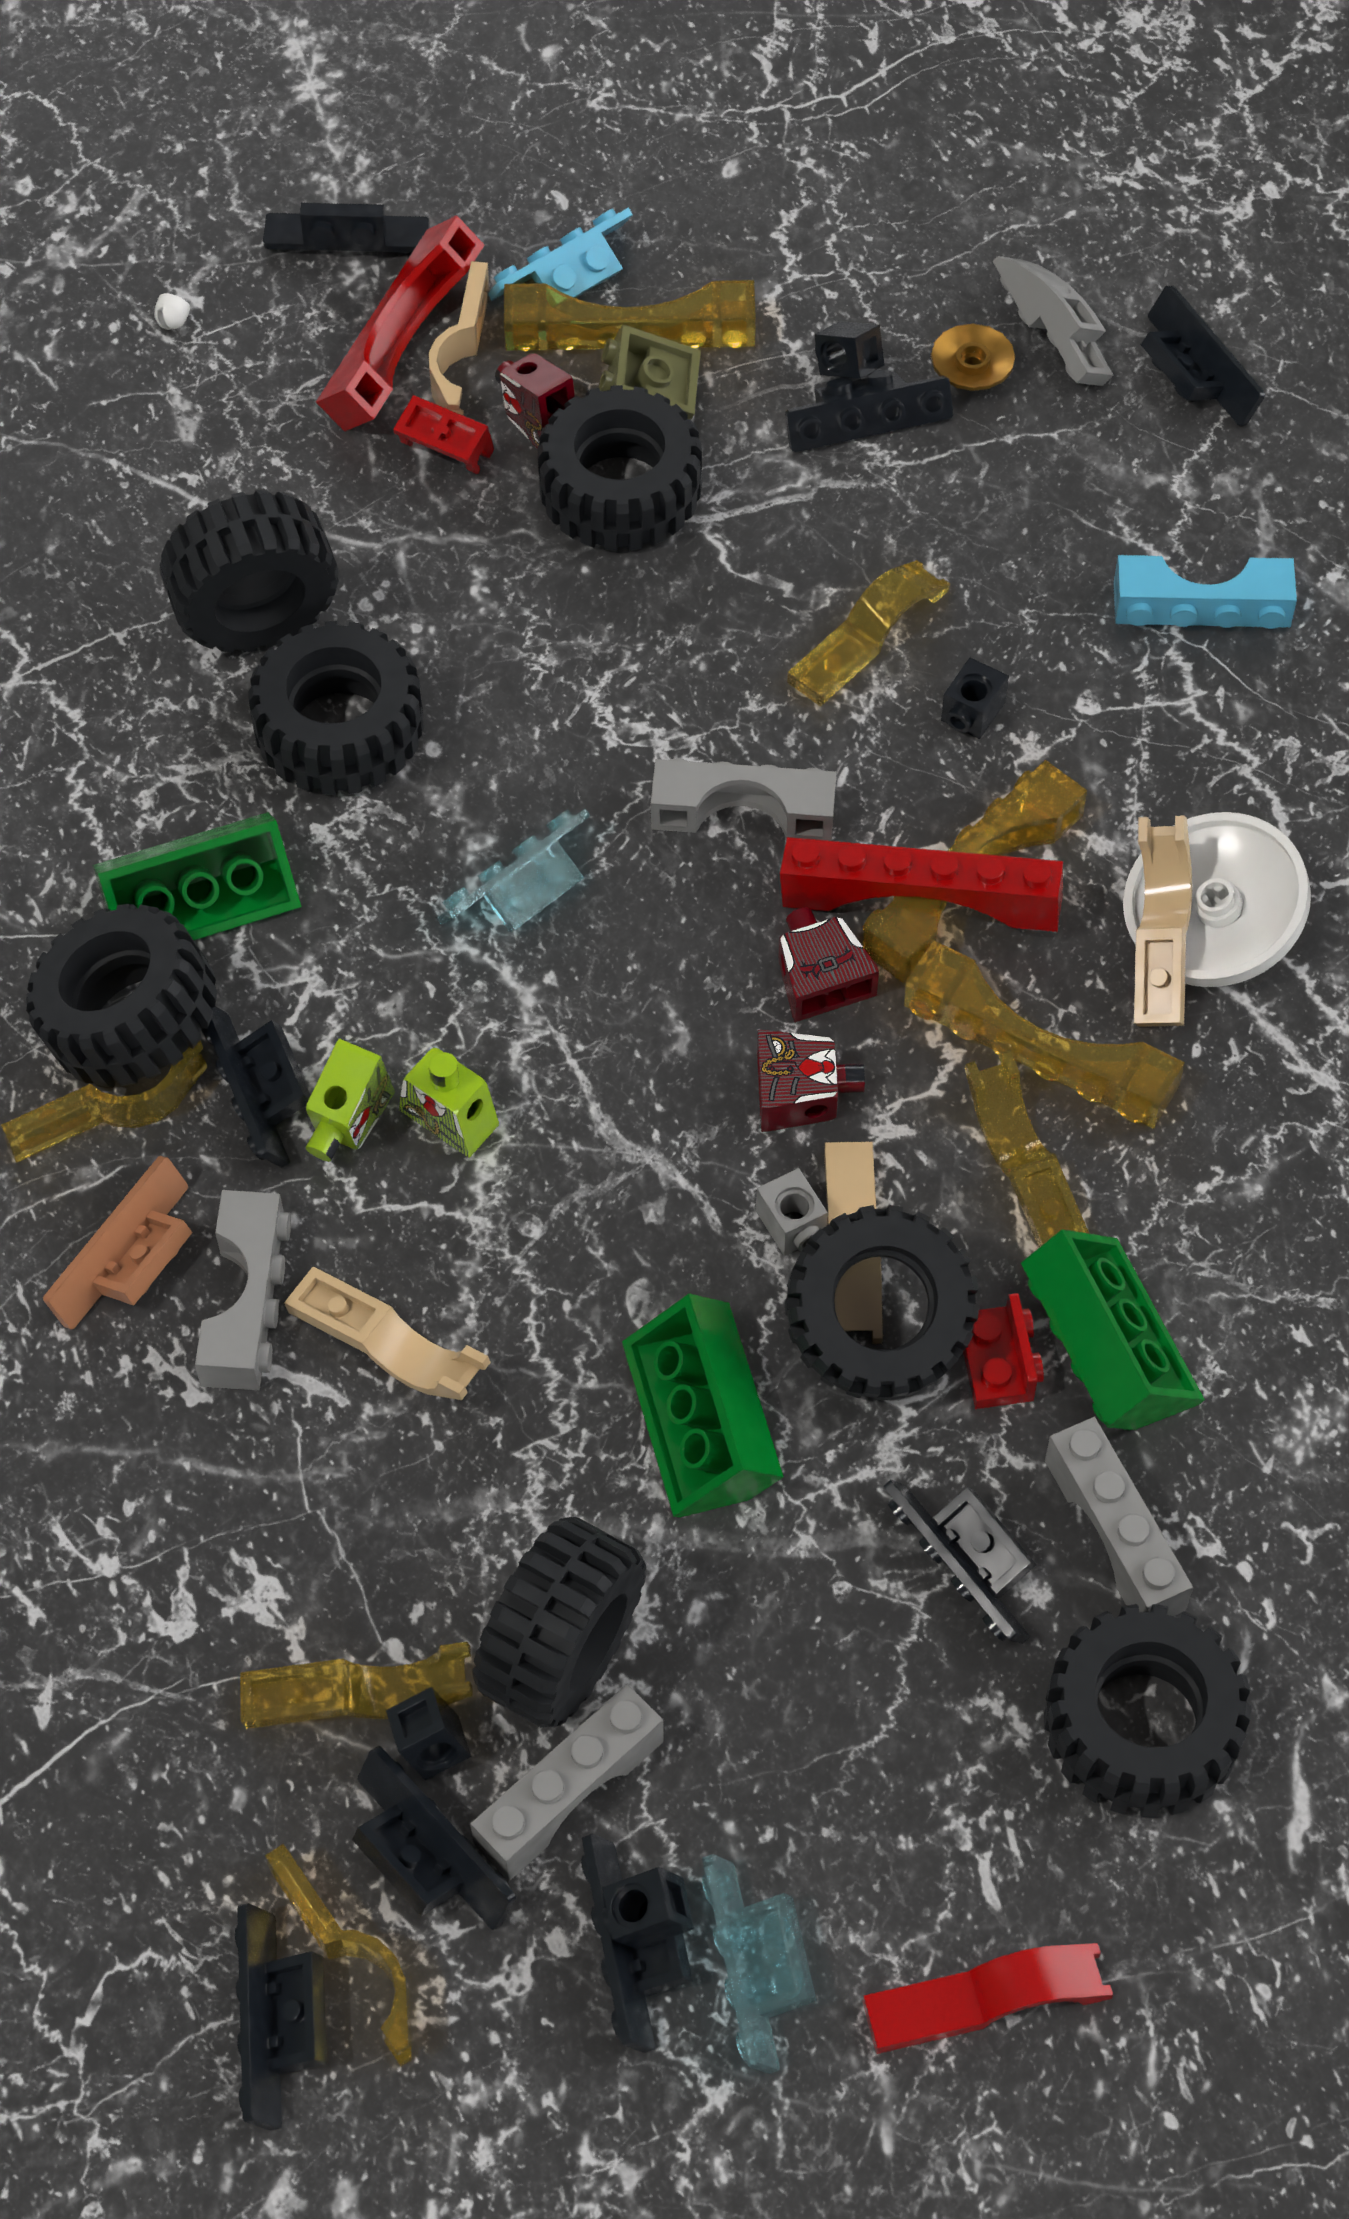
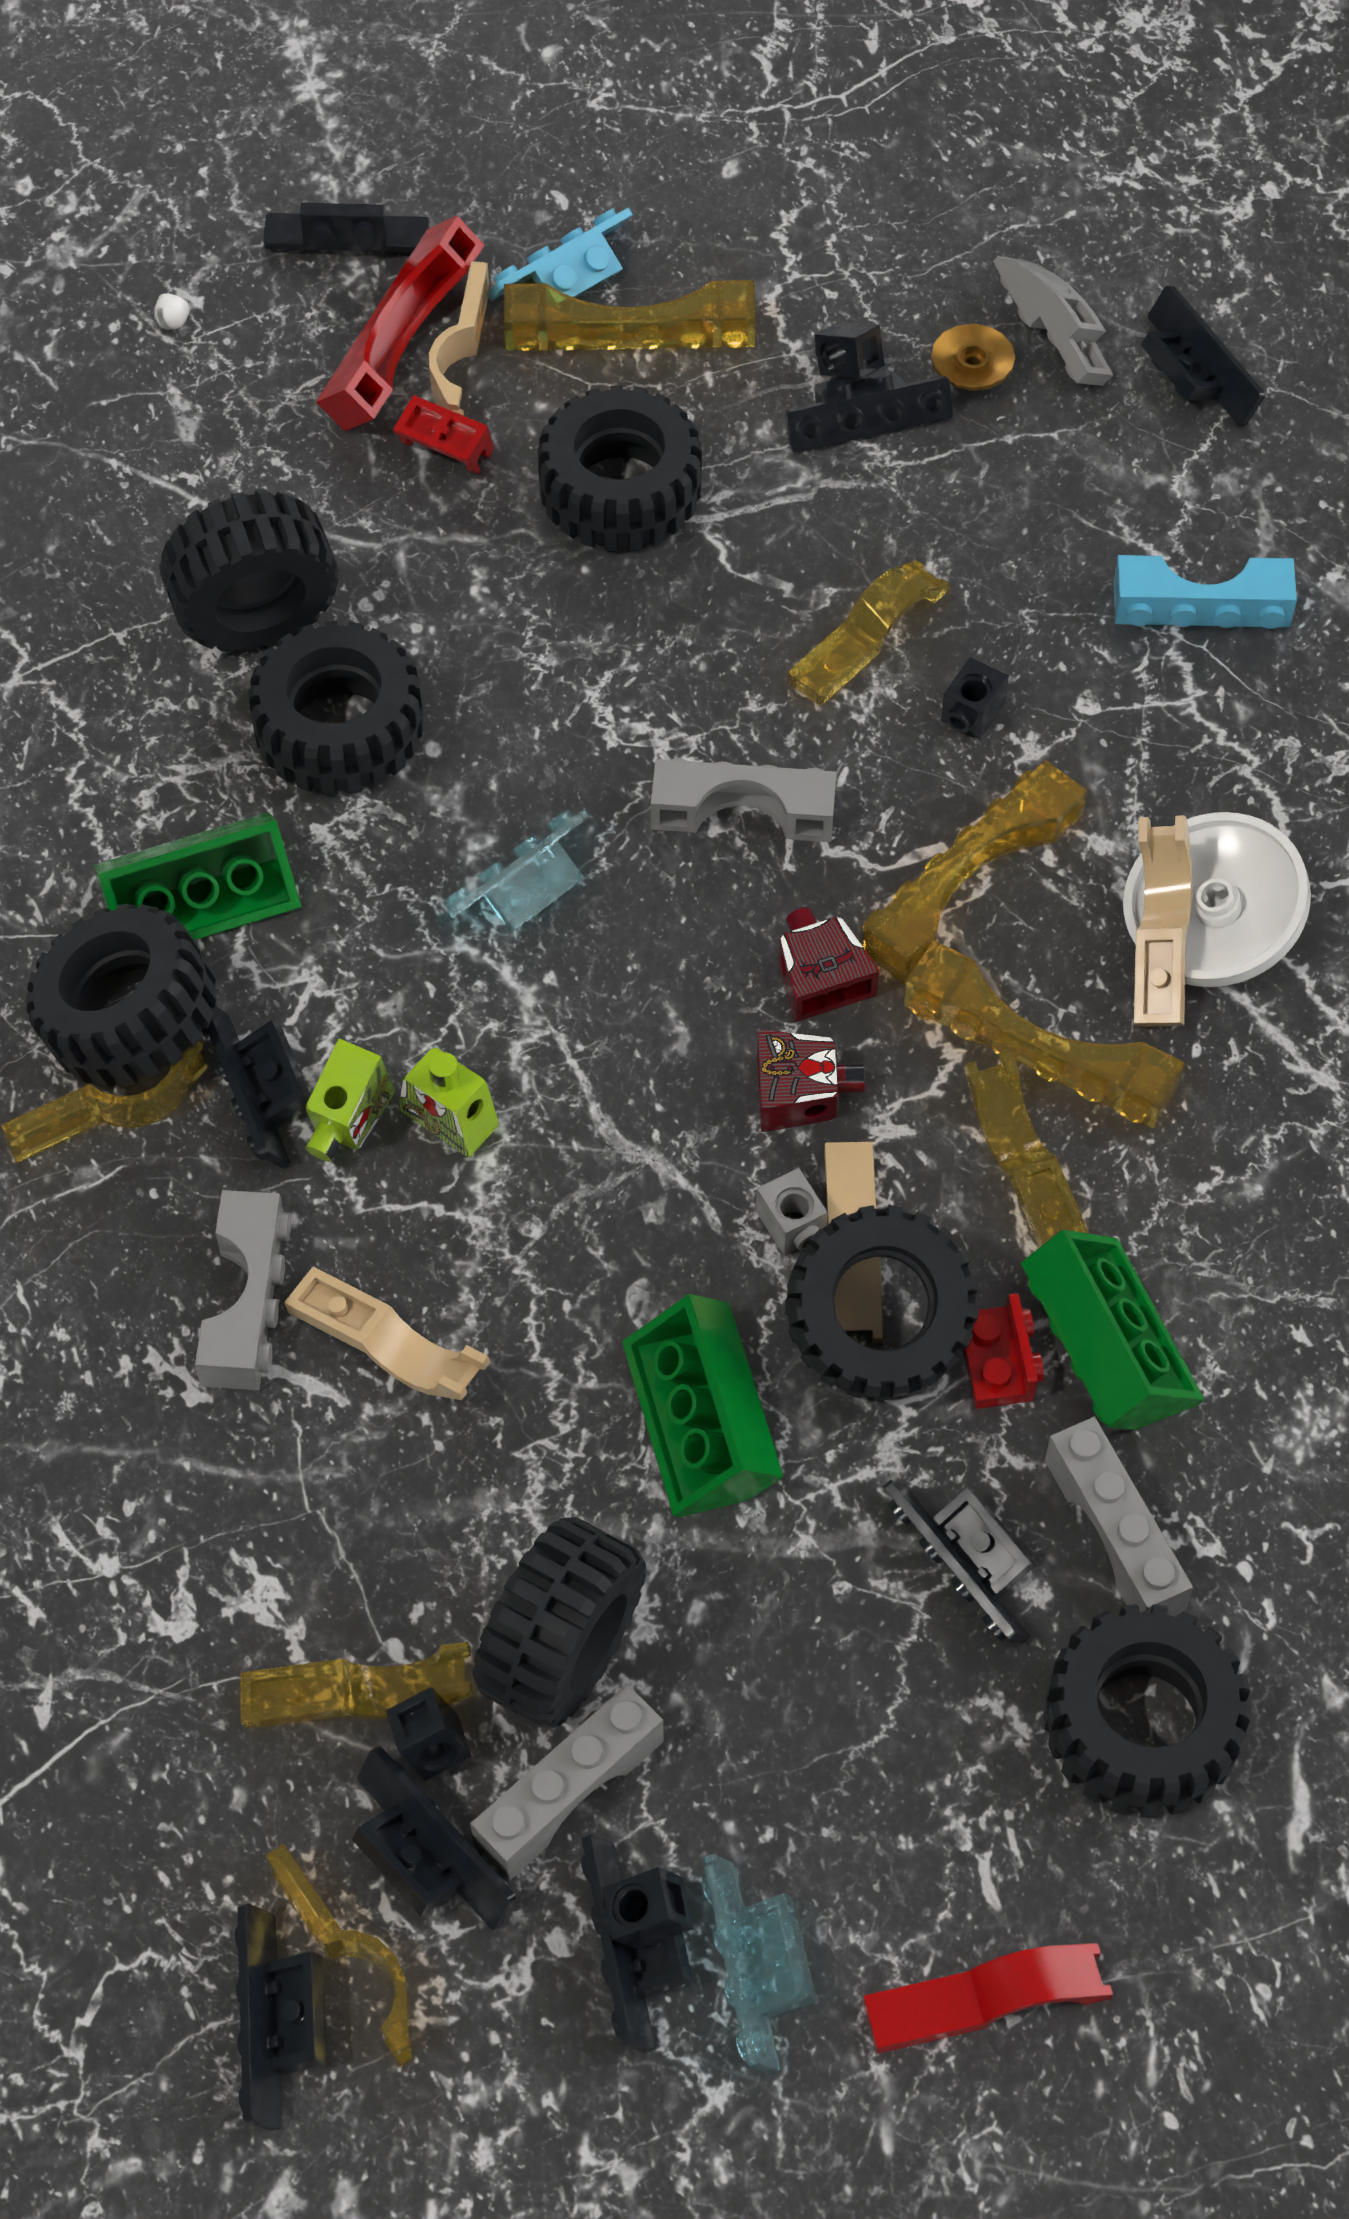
(126, 1249): nougat bracket -> none
(533, 393): dark red torso -> none
(652, 364): olive plate -> none
(835, 873): red arch -> none

